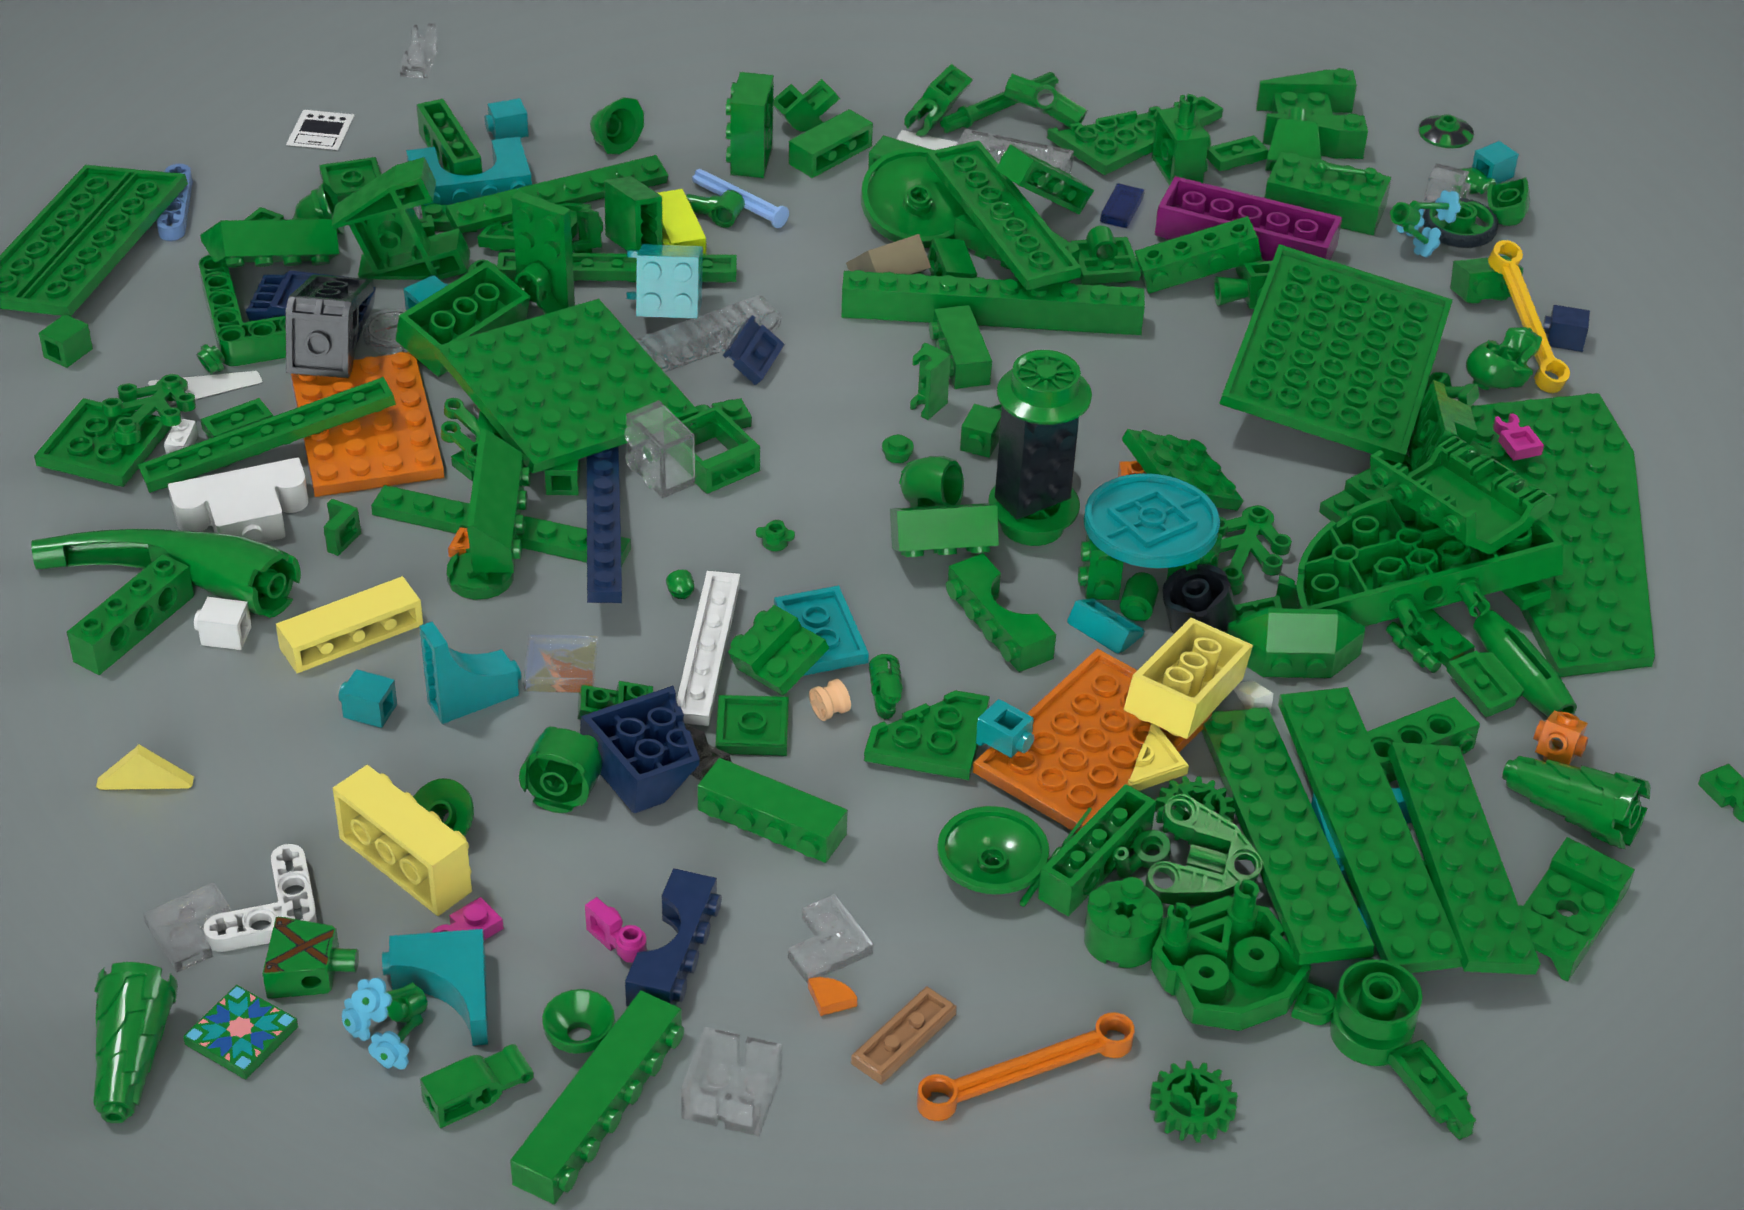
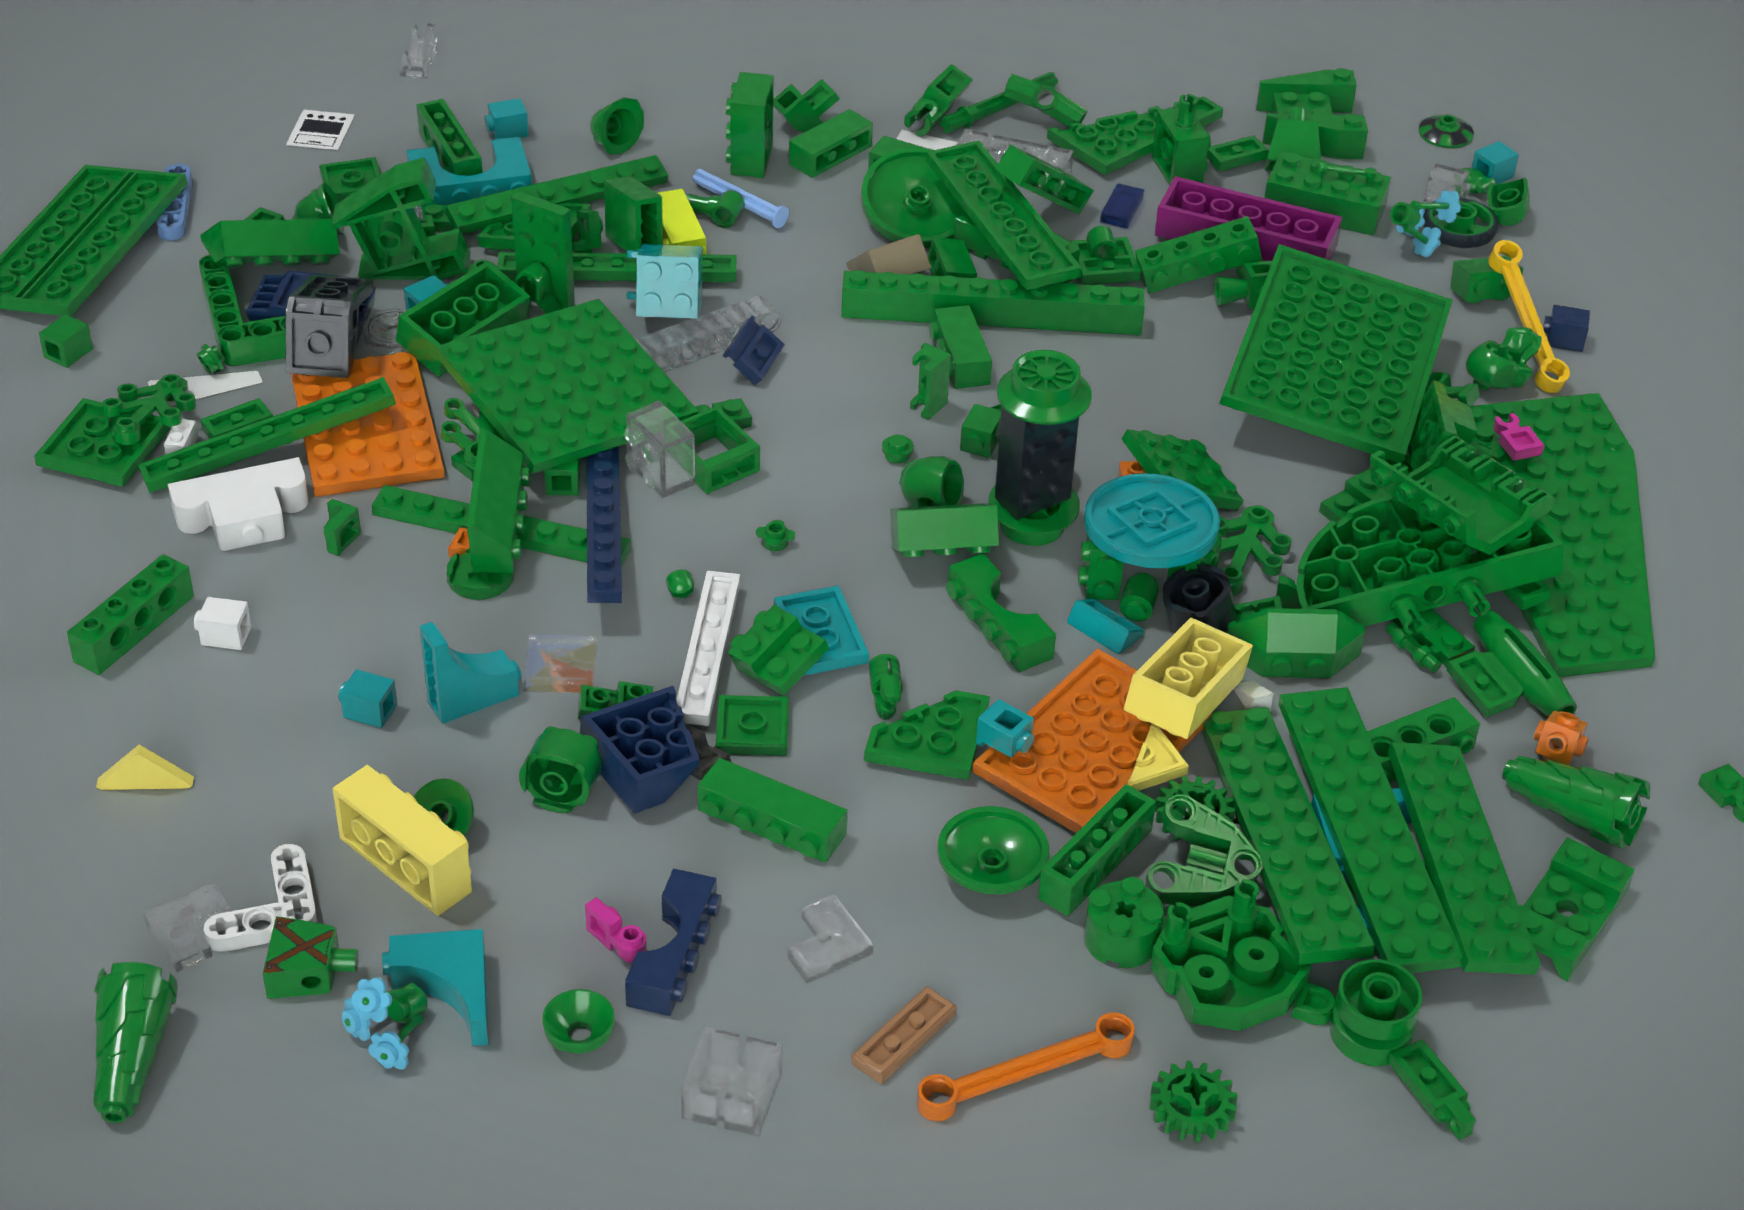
(217, 562): green brick -> none
(240, 1031): tile -> none
(349, 624): light yellow brick -> none
(472, 1084): green piece -> none
(474, 916): dark pink plate -> none
(596, 1098): green brick -> none
(830, 699): light nougat wheel -> none
(831, 995): orange tile -> none
(1032, 889): green piece -> none
(1142, 845): green plate -> none

